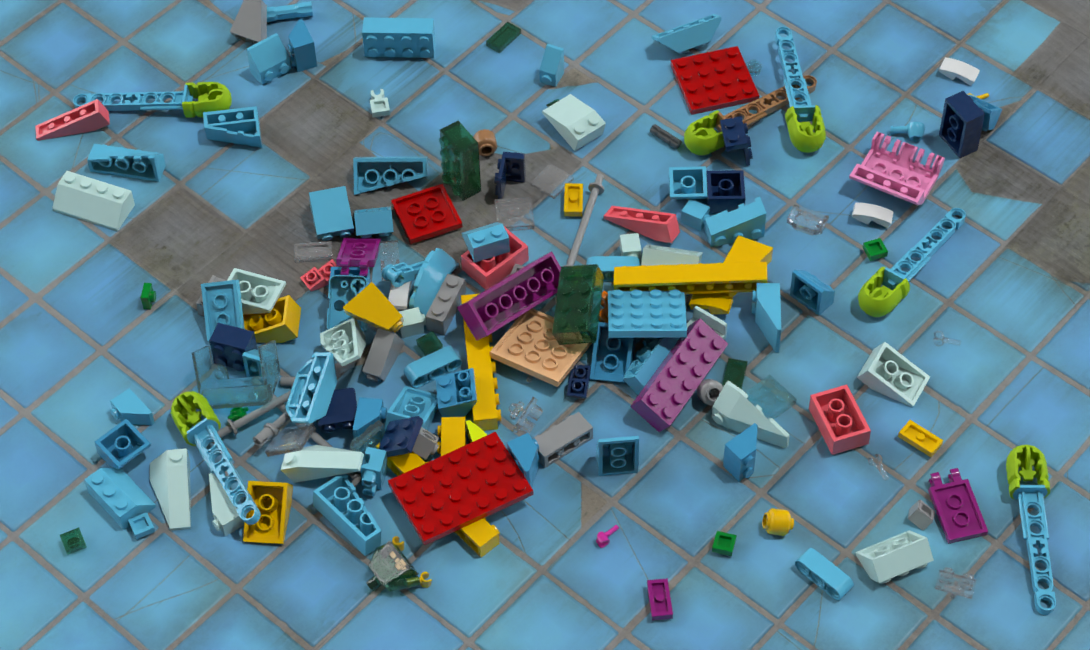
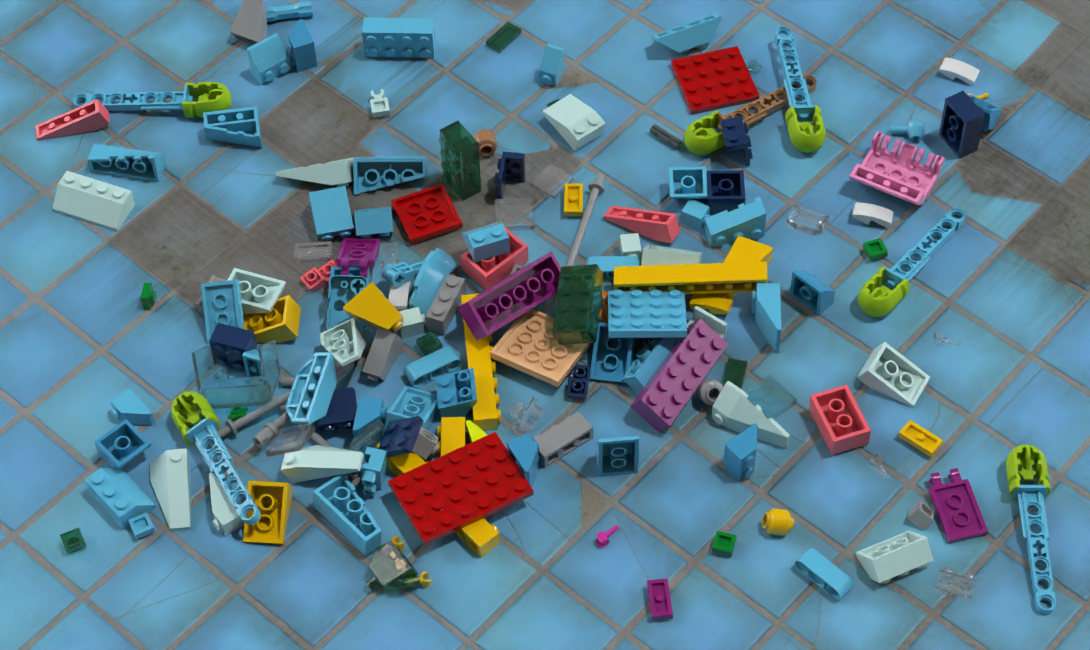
(330, 173): none -> light aqua wedge

